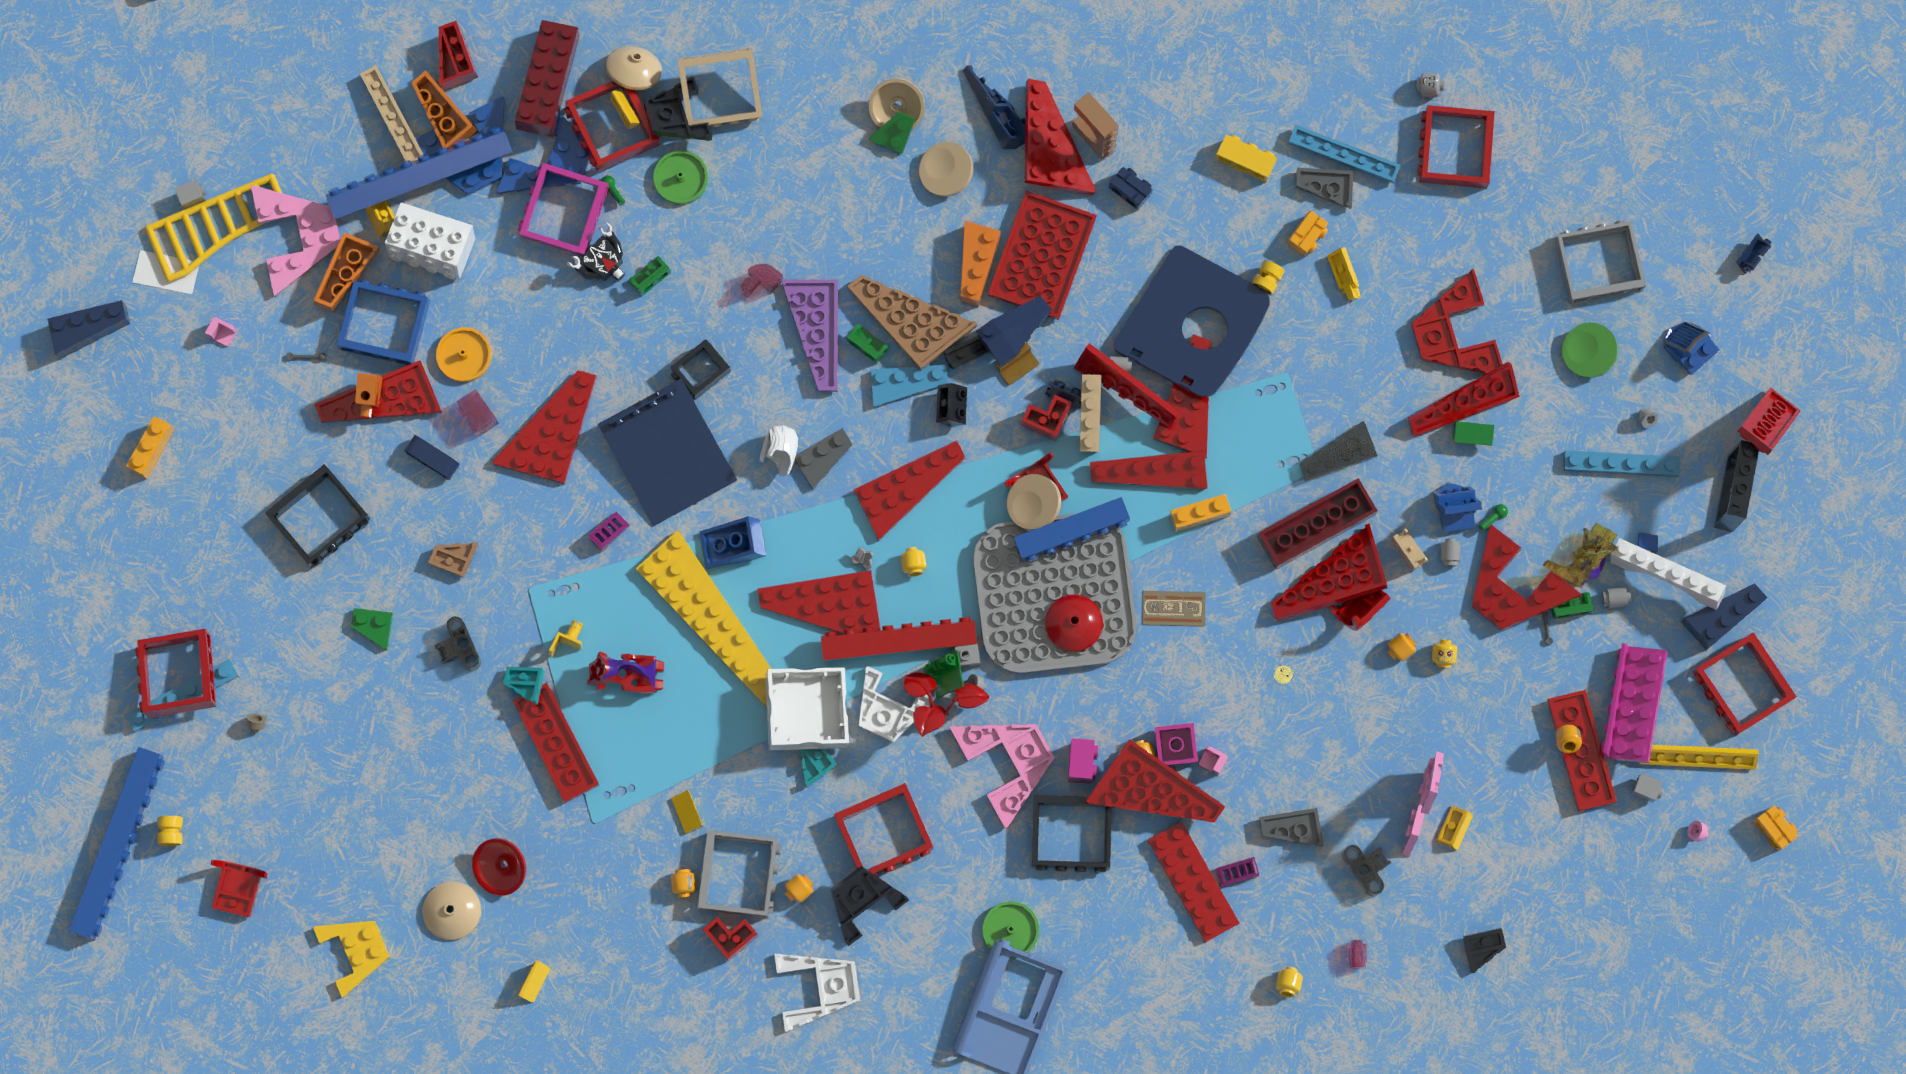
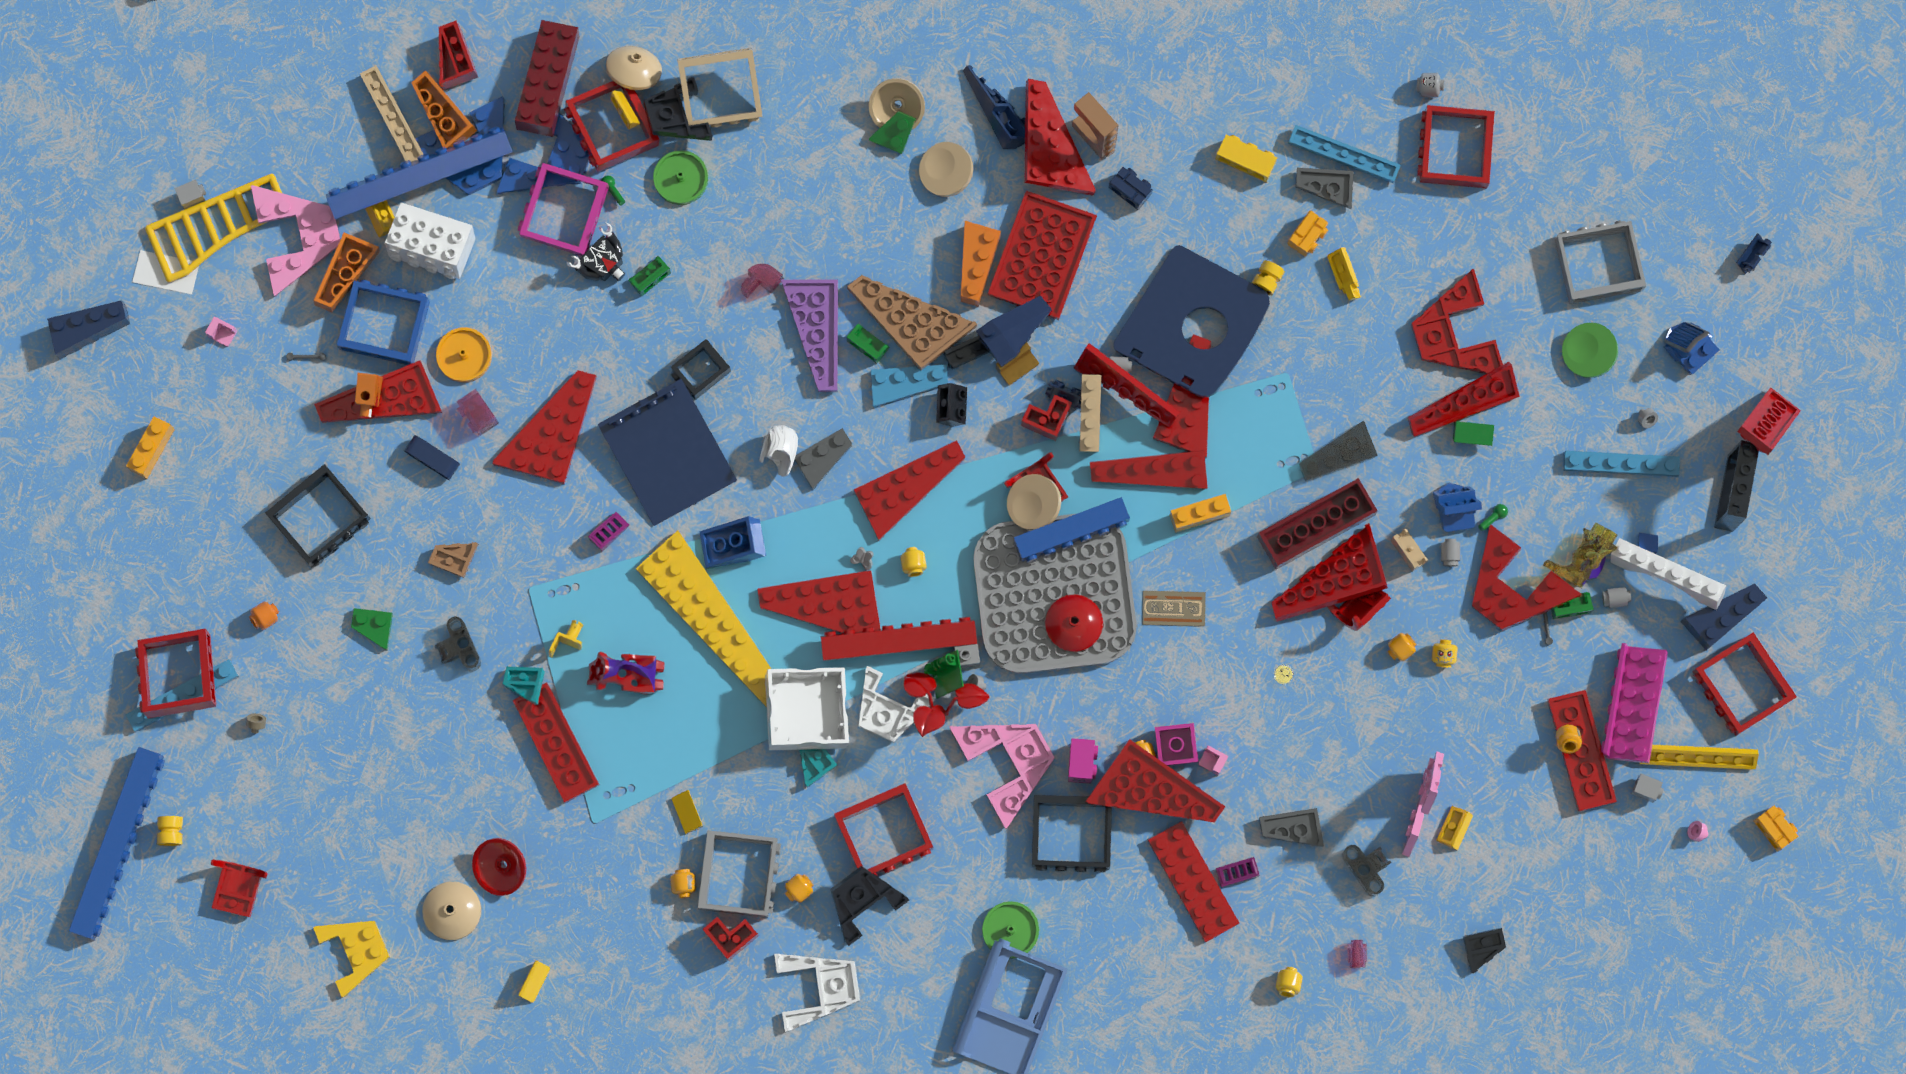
(263, 615): none -> orange head

